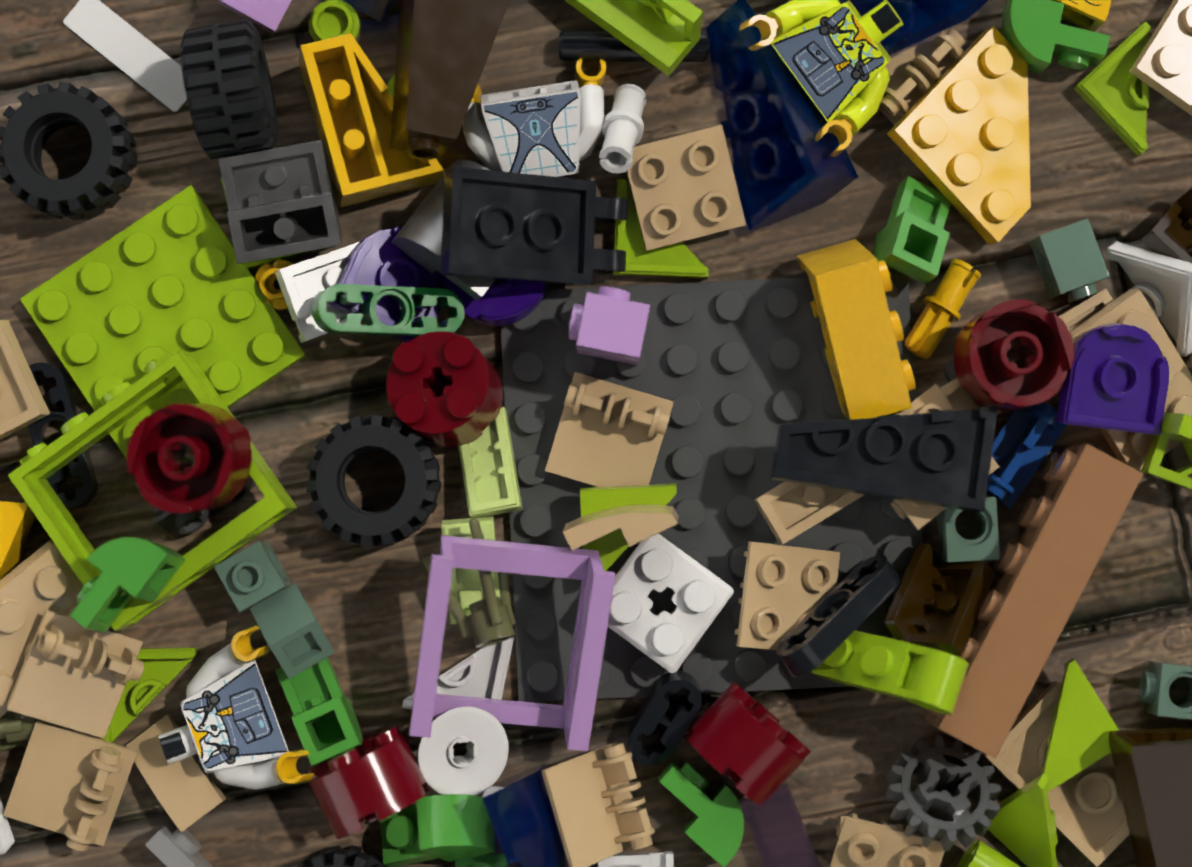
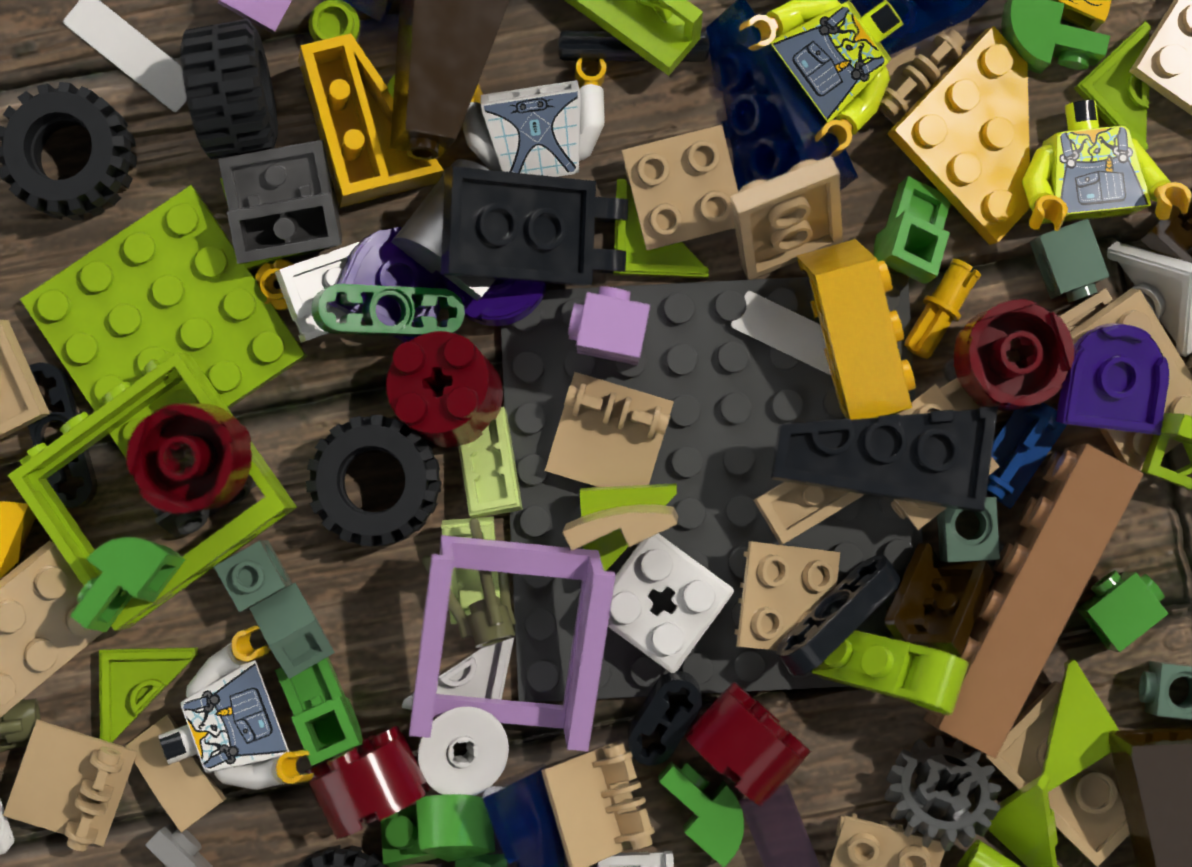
(75, 675): tan hinge -> none
(622, 128): white pin -> none
(783, 330): none -> white sticker
(787, 216): none -> tan plate
(1095, 174): none -> torso
(1123, 608): none -> bright green brick

